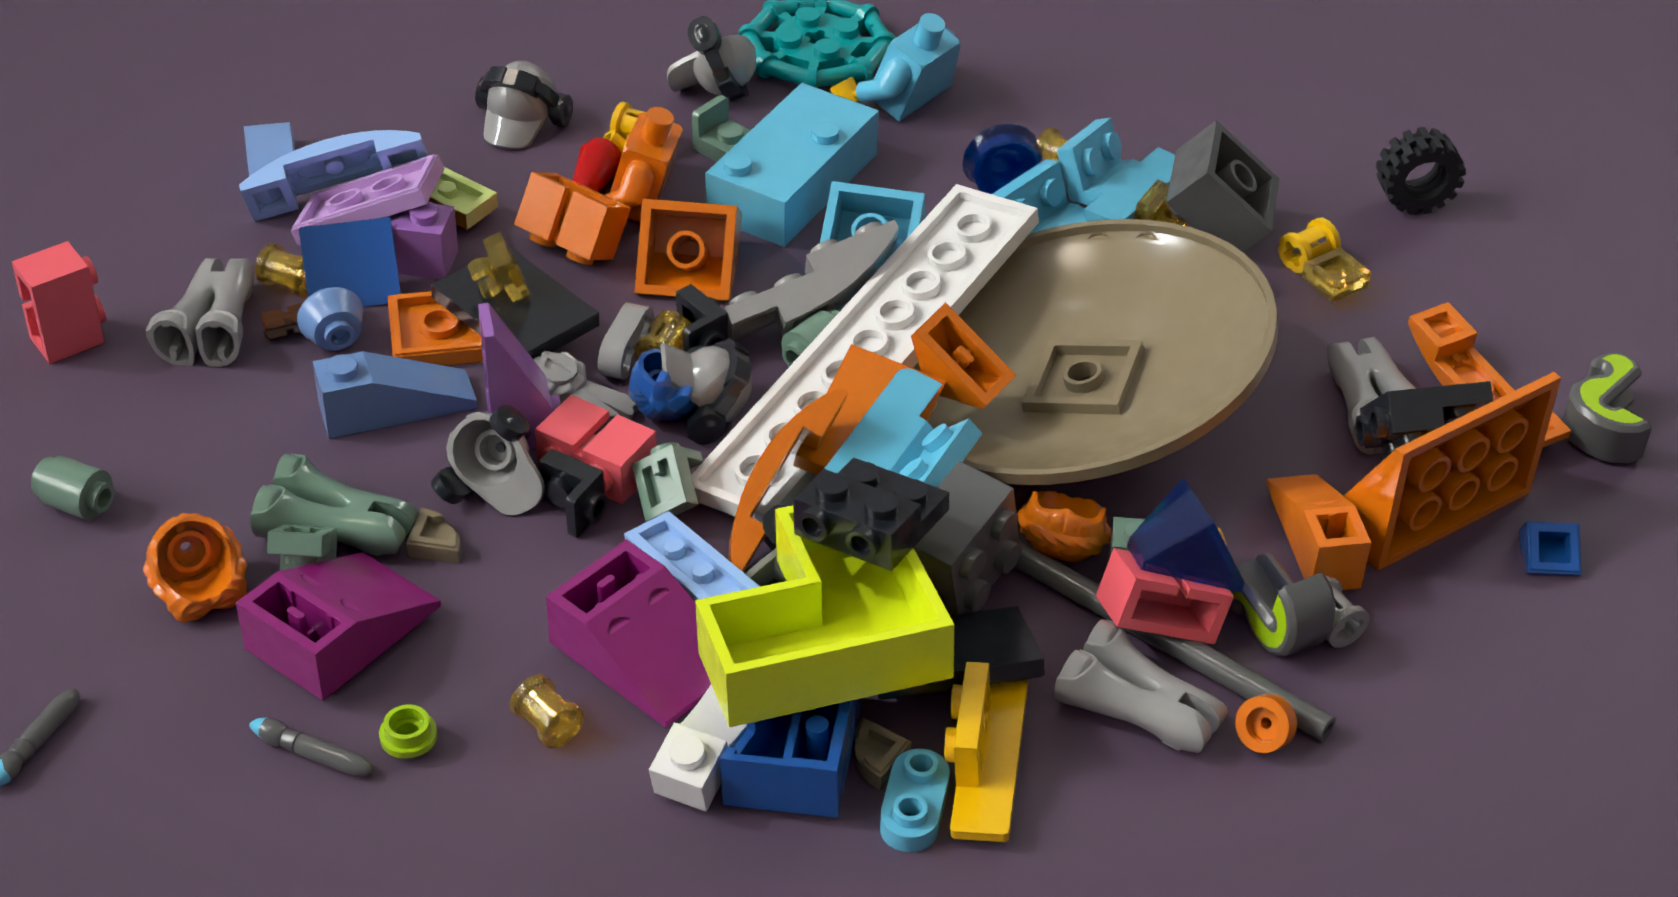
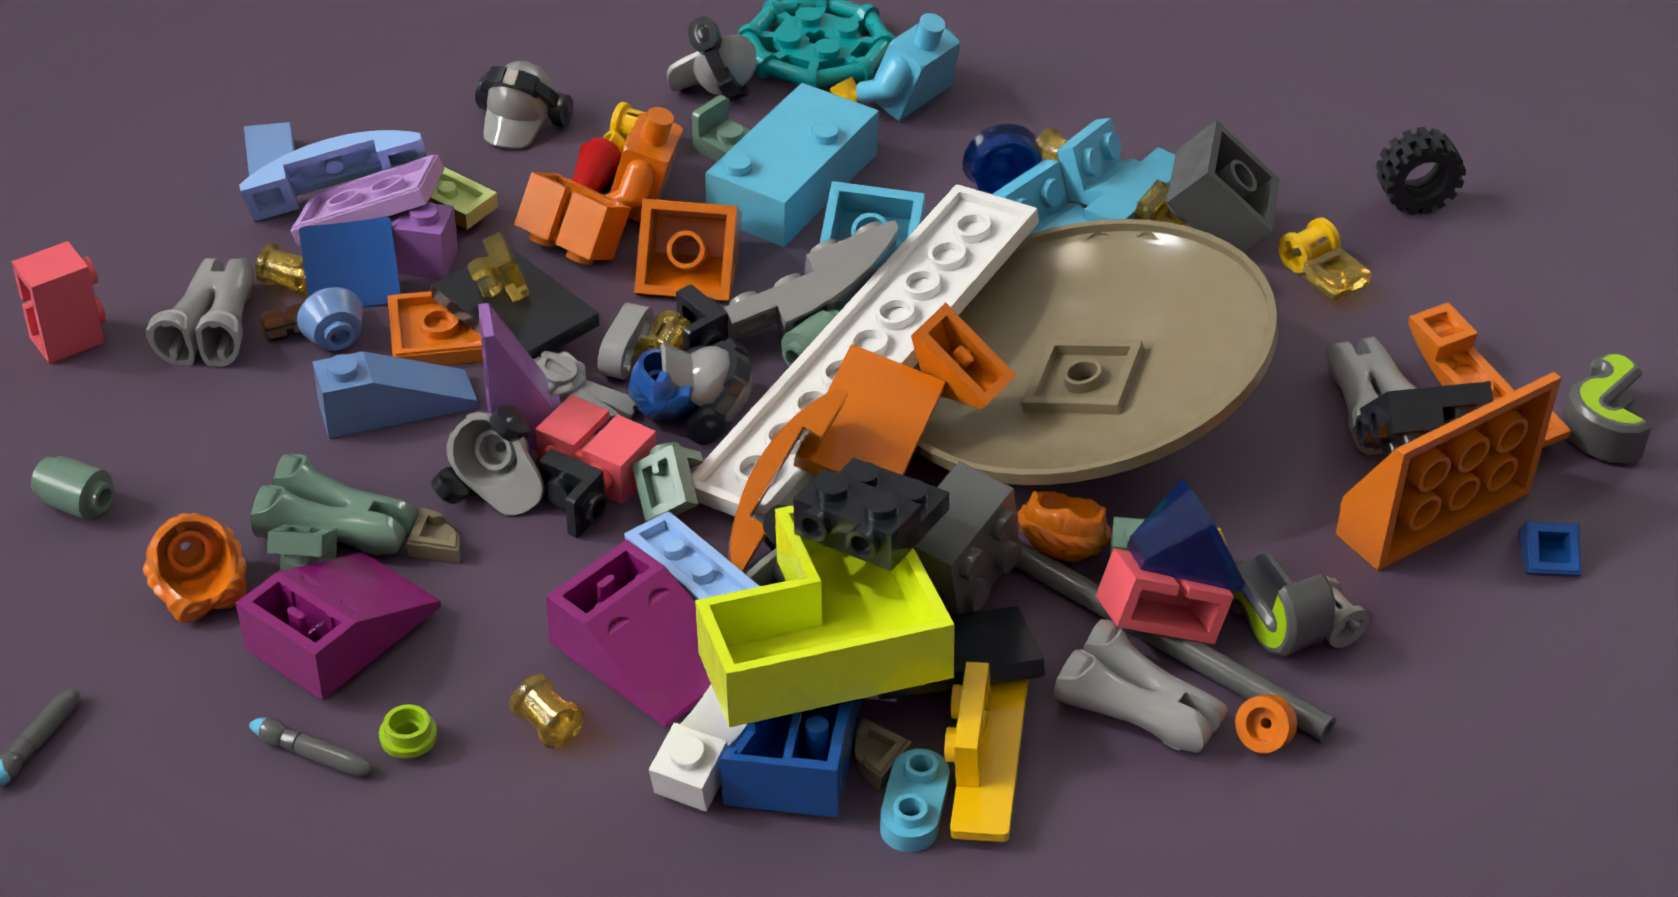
(902, 441): medium azure plate -> none
(1321, 528): orange slope -> none

